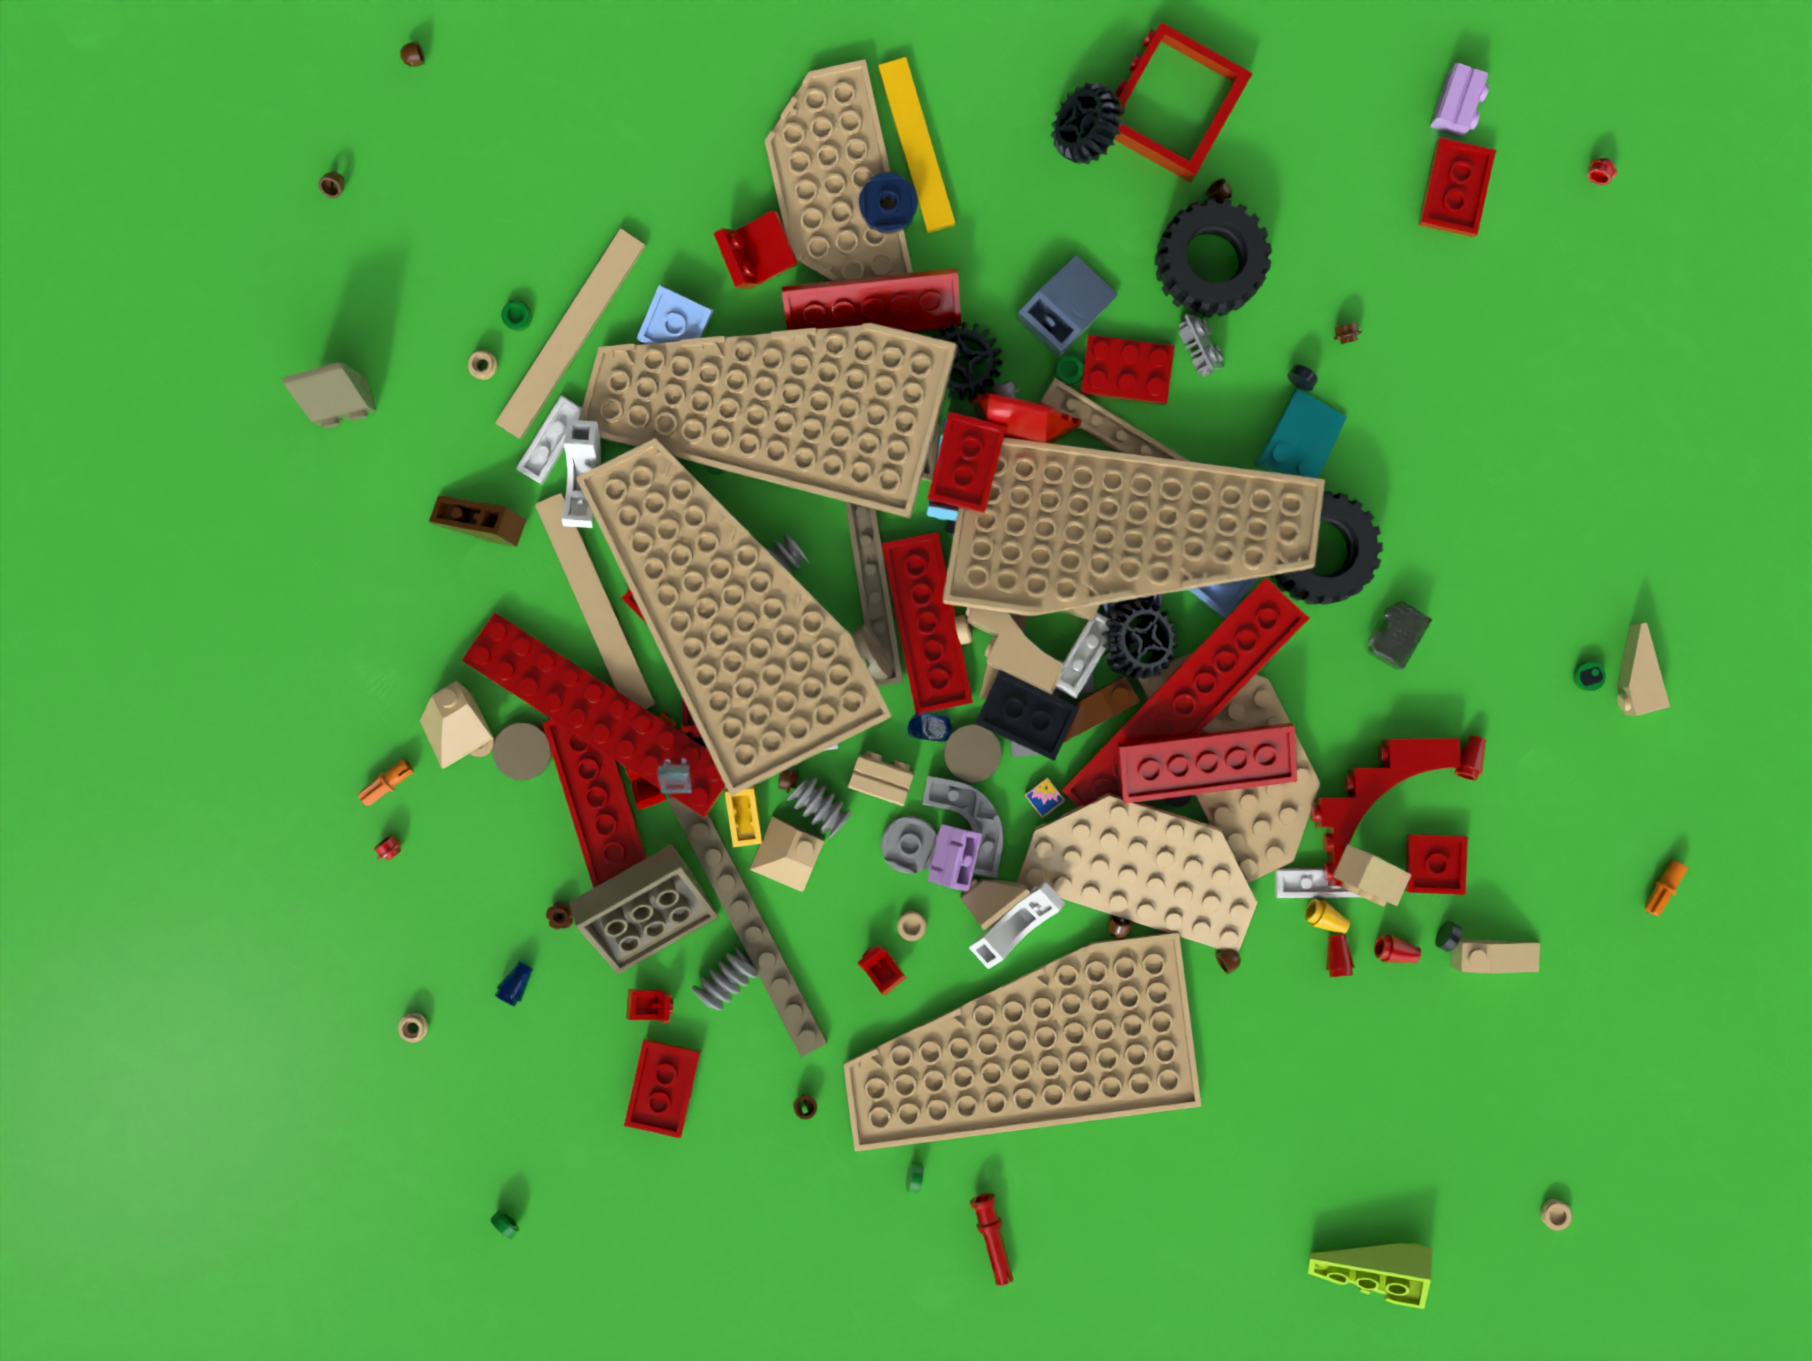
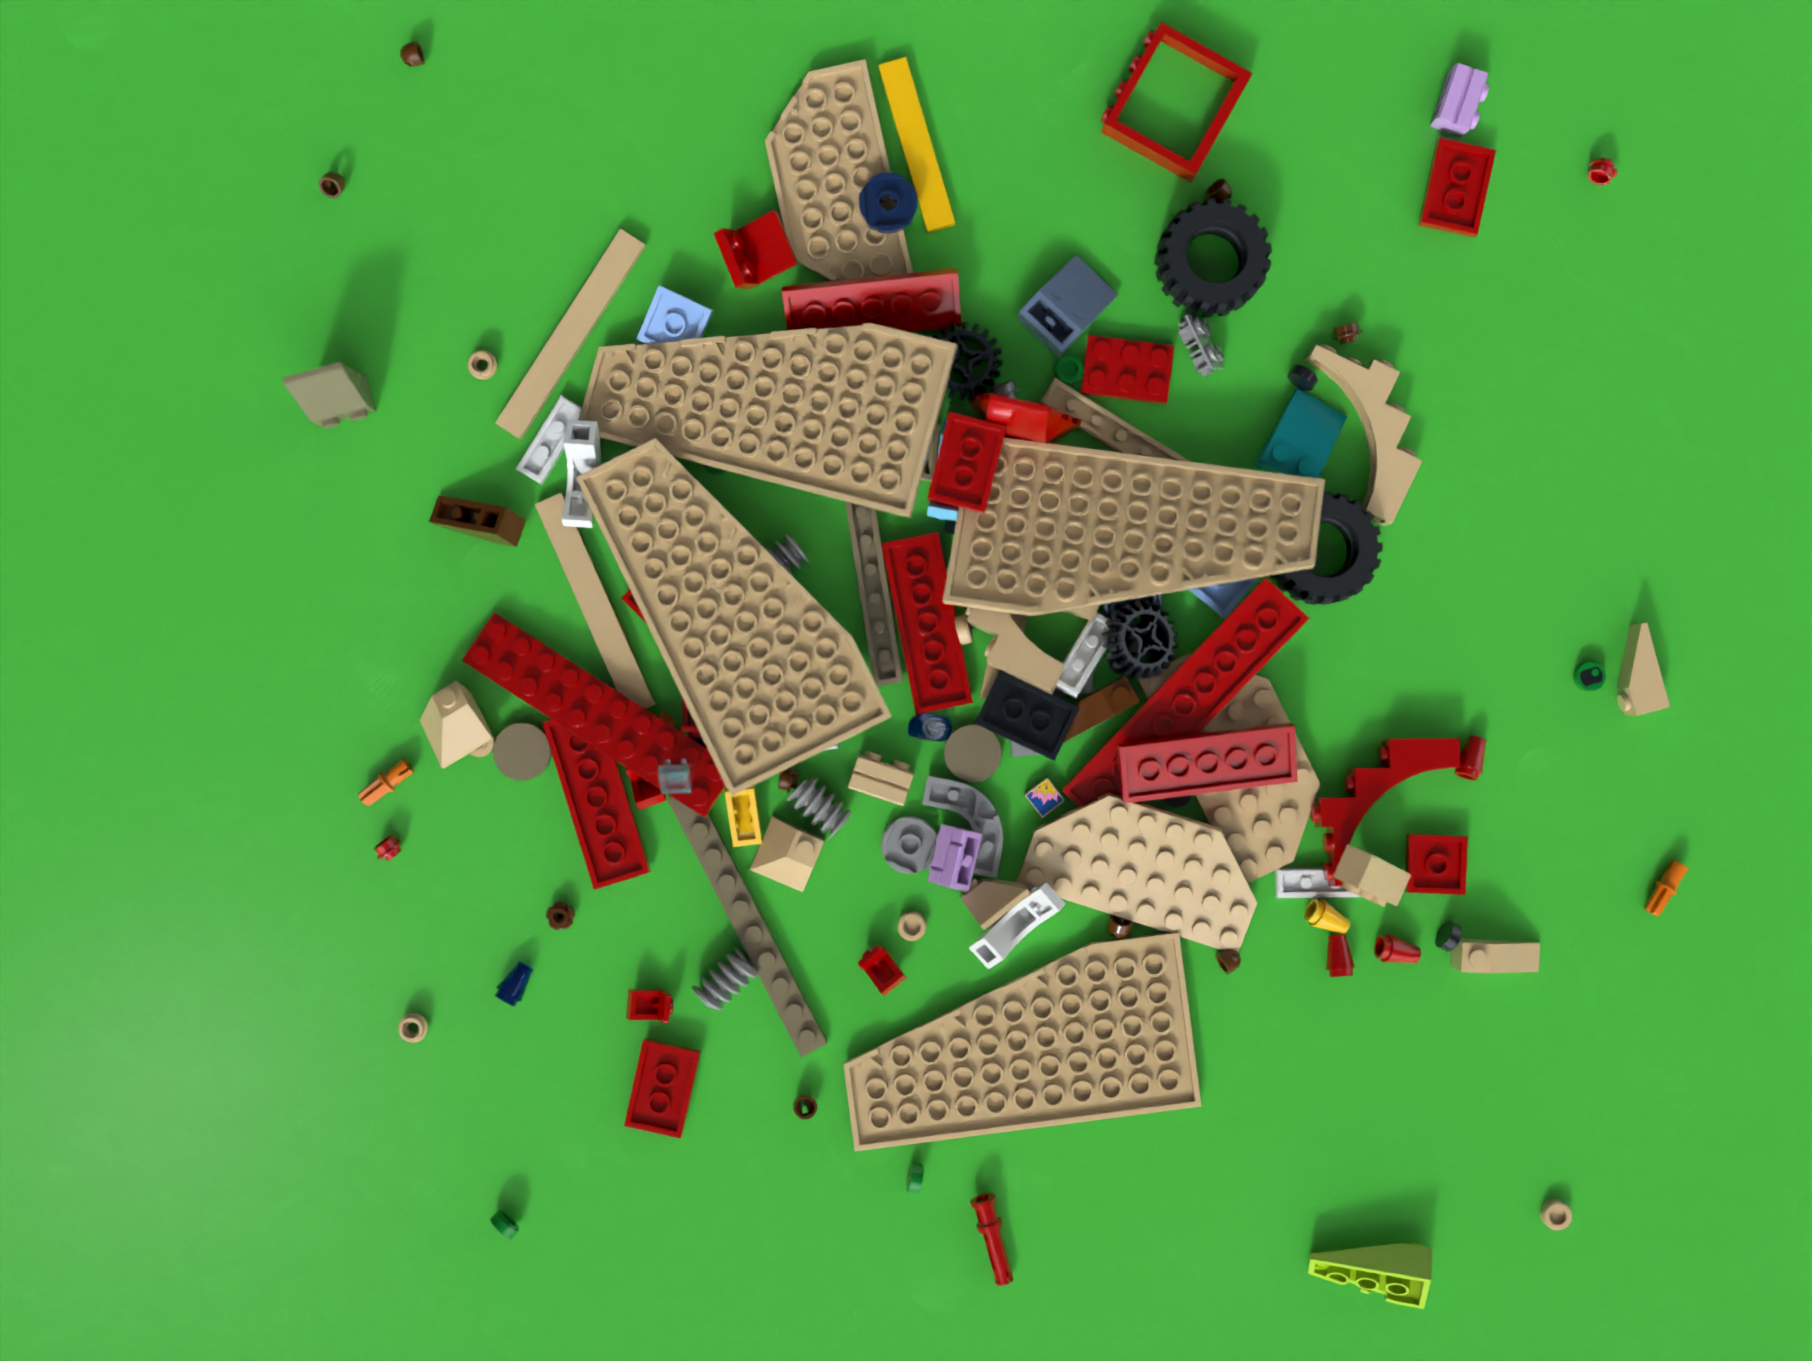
(516, 315): green tile -> none
(642, 909): dark tan slope -> none
(872, 650): dark tan tile -> none
(1089, 124): black gear -> none
(1384, 424): none -> tan arch
(1398, 635): clear smoke brick -> none

